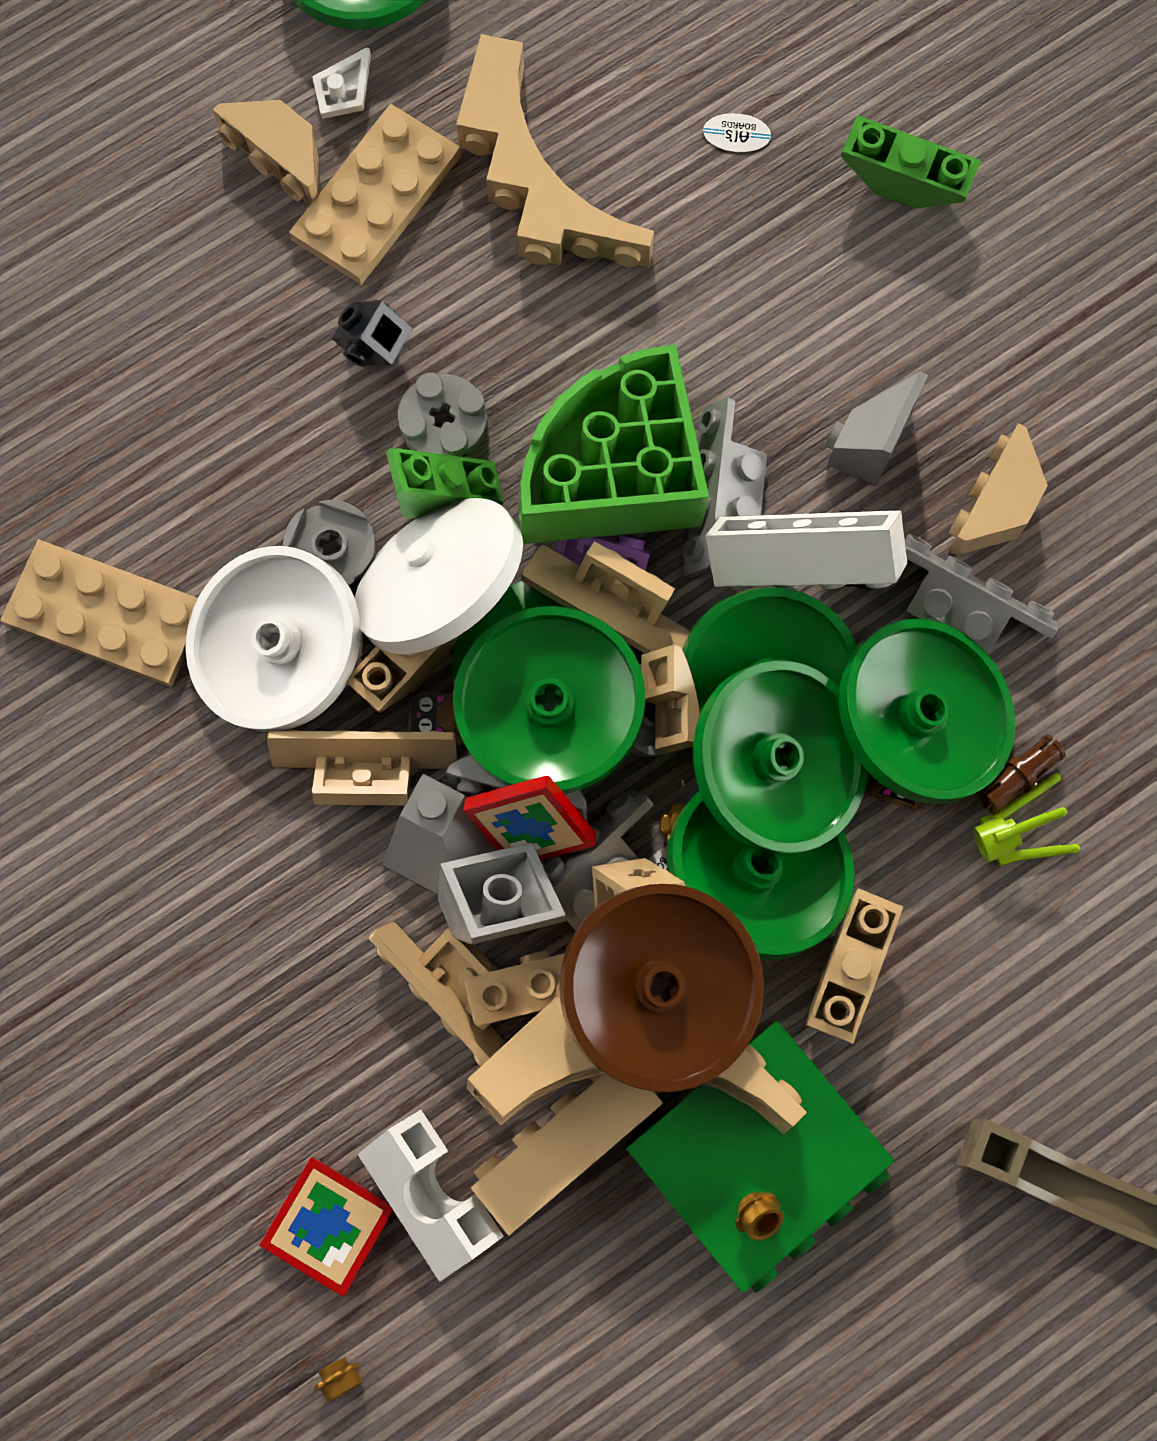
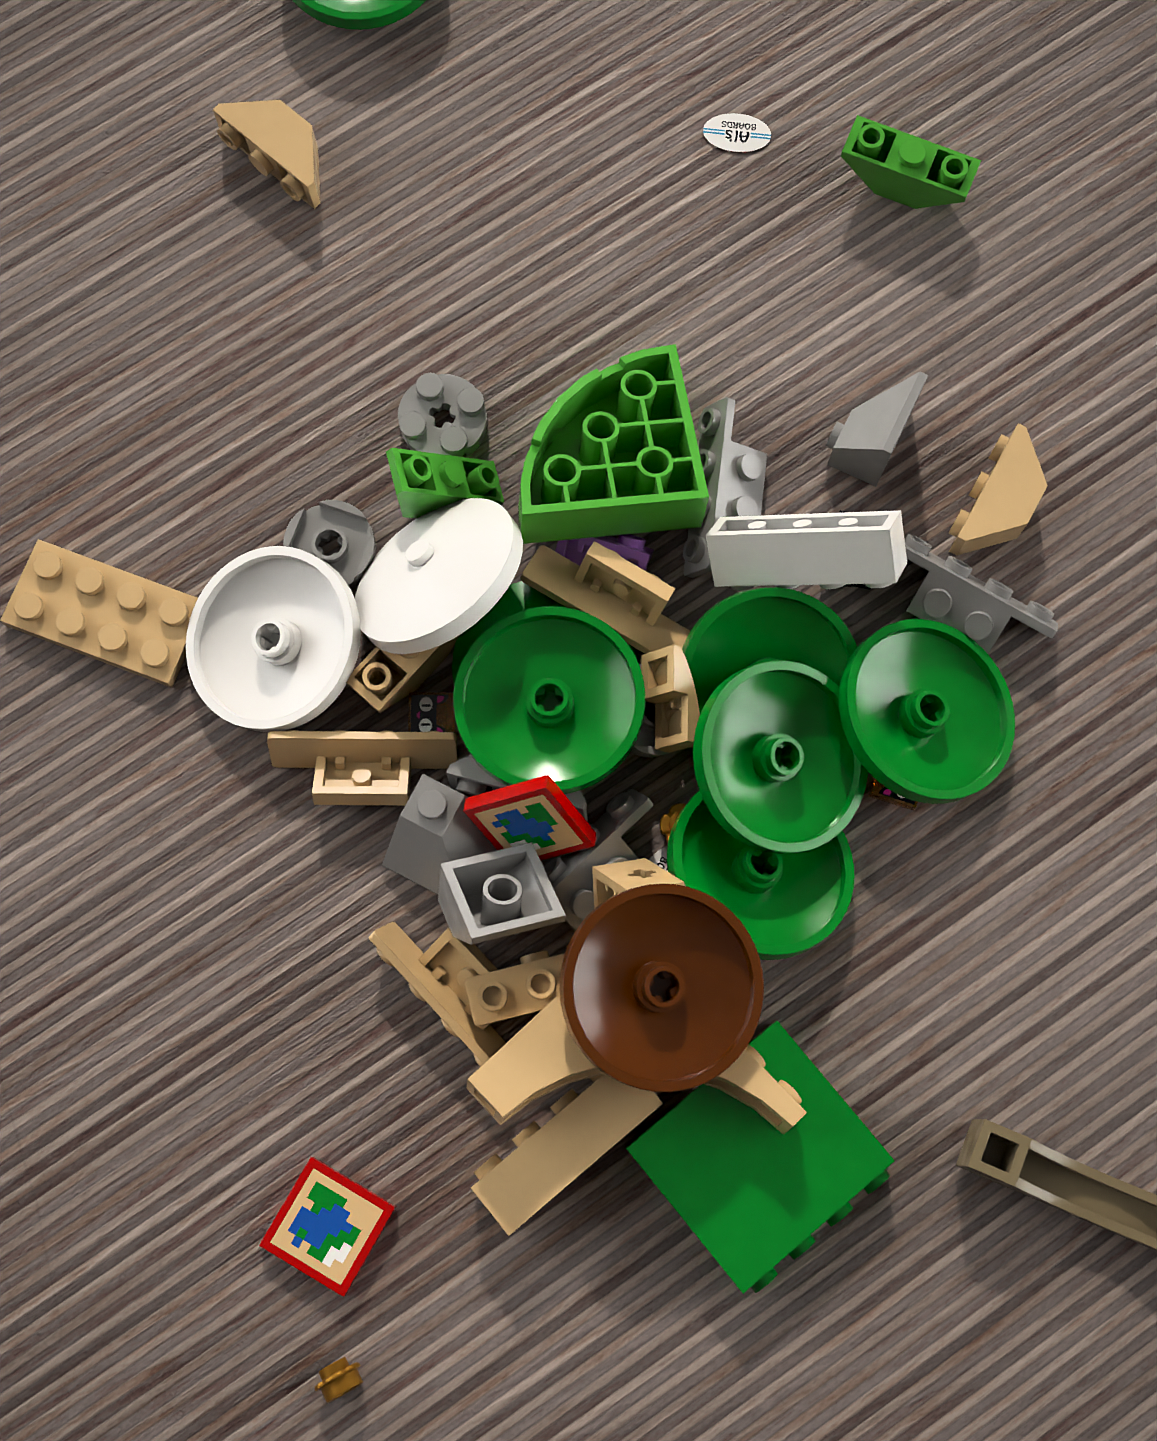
(343, 85): white piece -> none
(371, 333): black brick -> none
(375, 194): tan plate -> none
(443, 1229): white arch -> none
(520, 178): tan arch -> none
(759, 1215): pearl gold plate -> none
(853, 966): tan slope -> none
(999, 837): lime plant -> none
(1021, 774): reddish brown pin -> none

